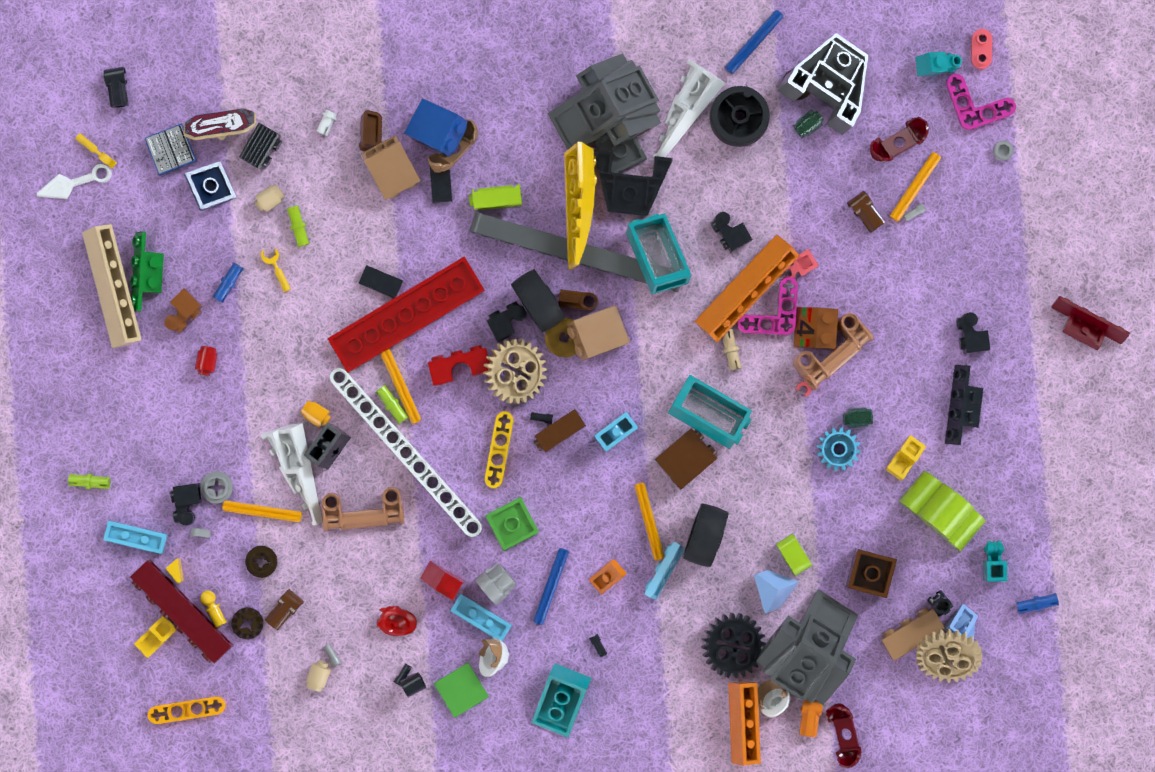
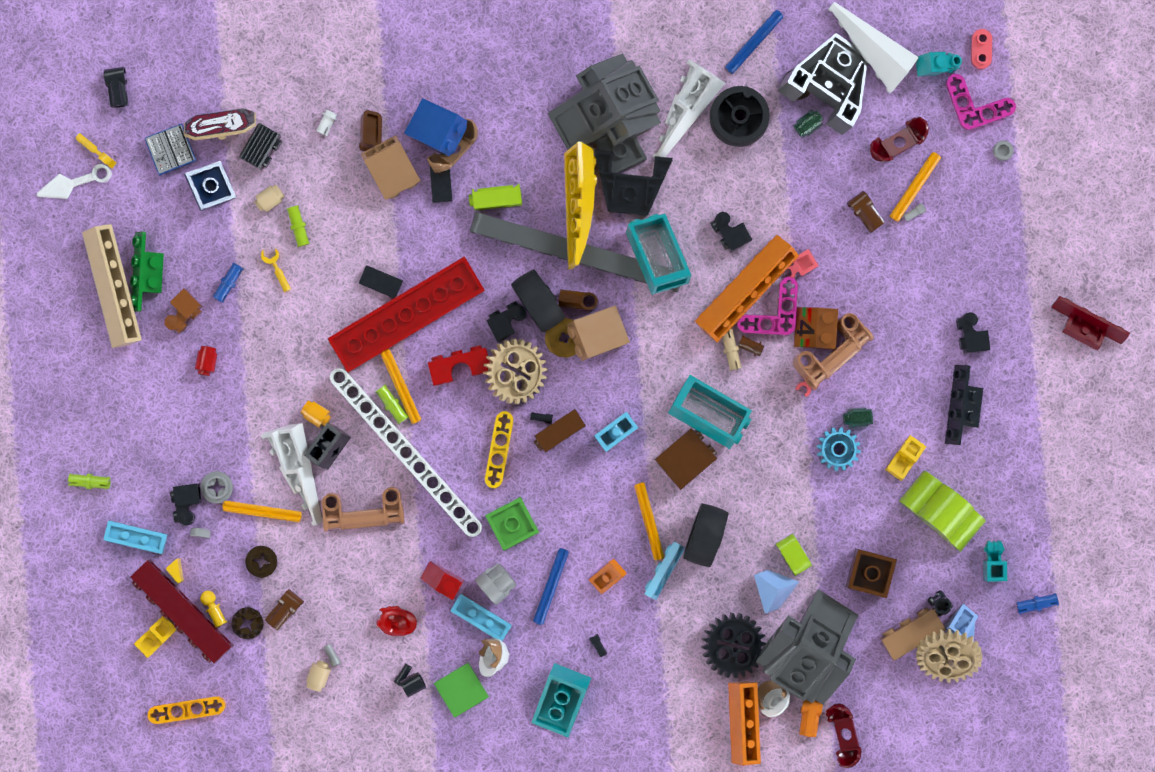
(751, 346): none -> reddish brown pin
(882, 53): none -> white wedge

